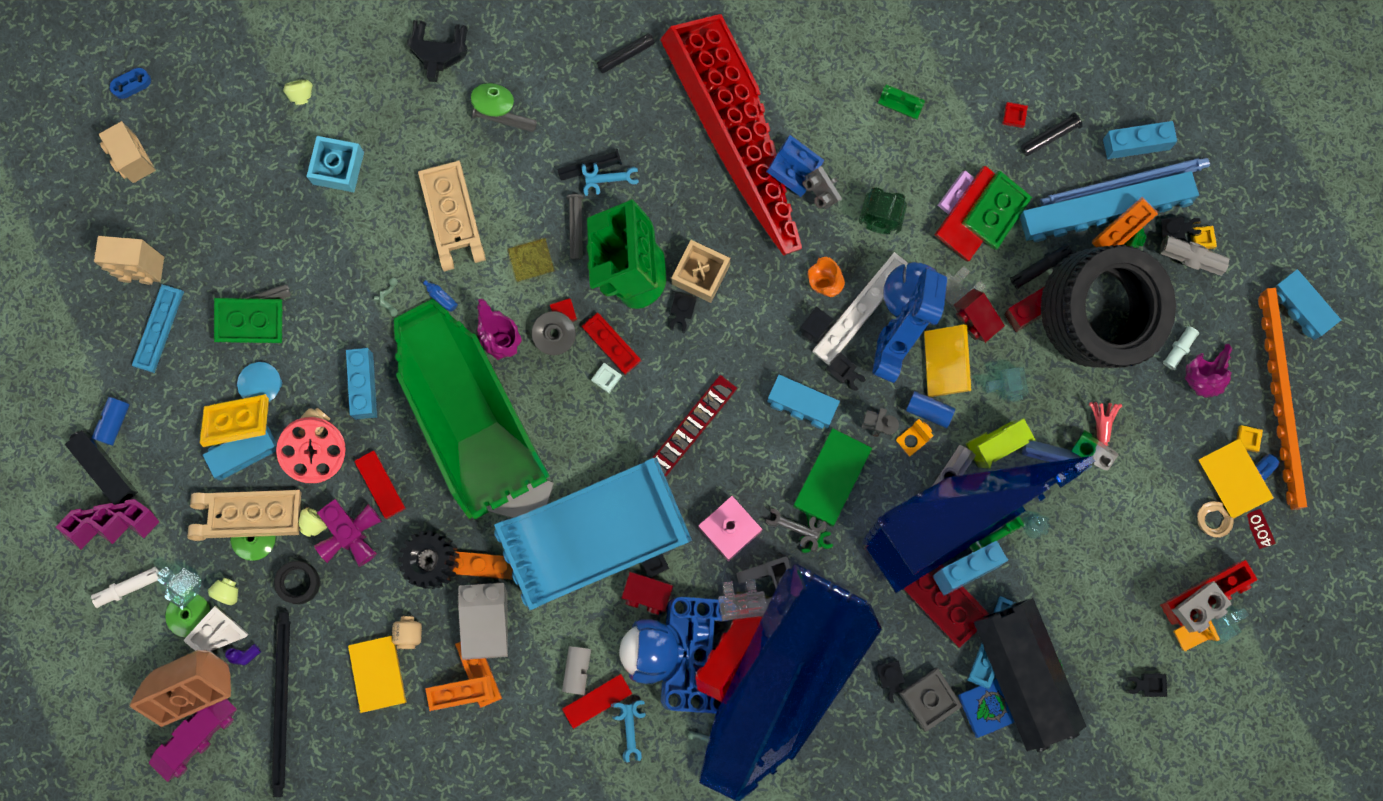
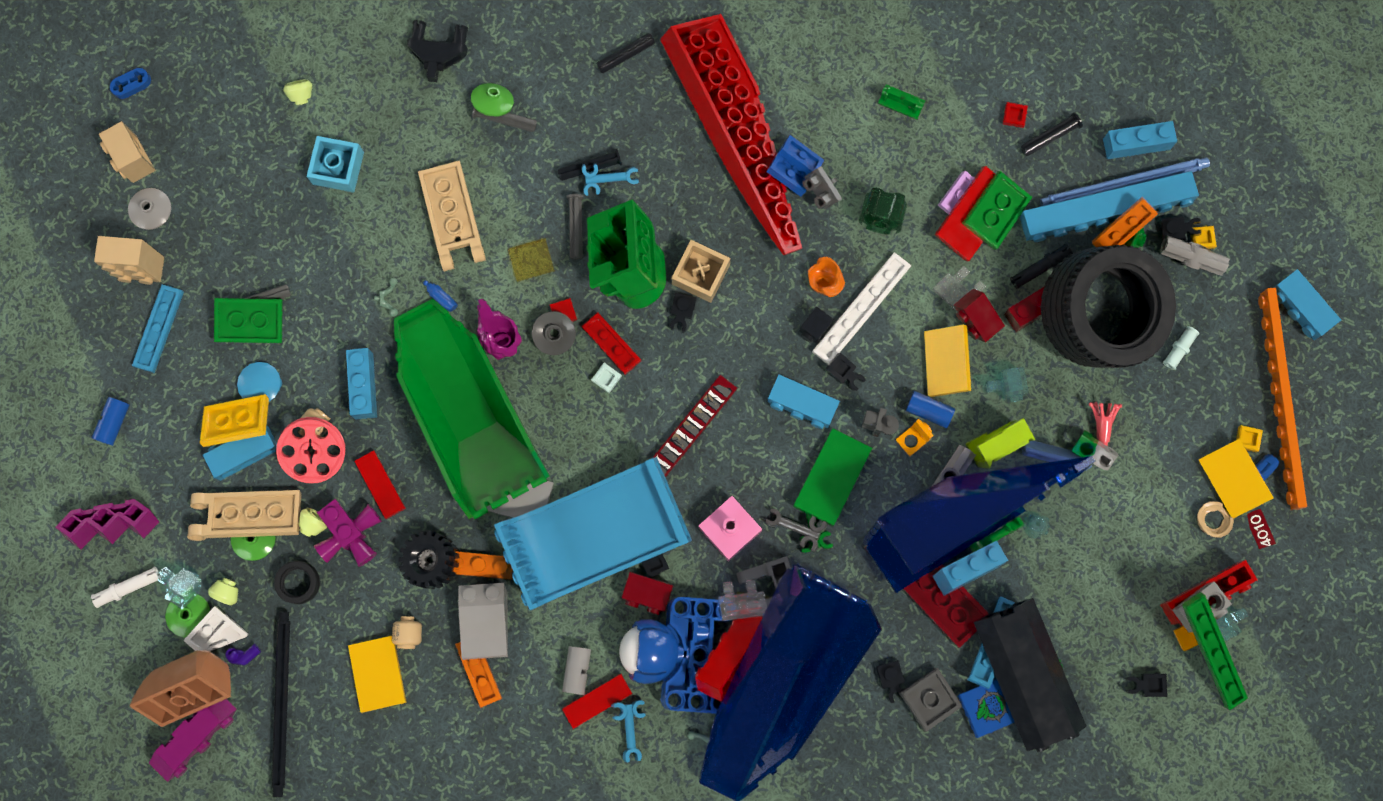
(100, 467): black brick -> none
(154, 216): none -> light grey dish
(459, 693): orange plate -> none
(916, 299): blue beam -> none
(1209, 378): magenta hair -> none
(1214, 650): none -> green tile

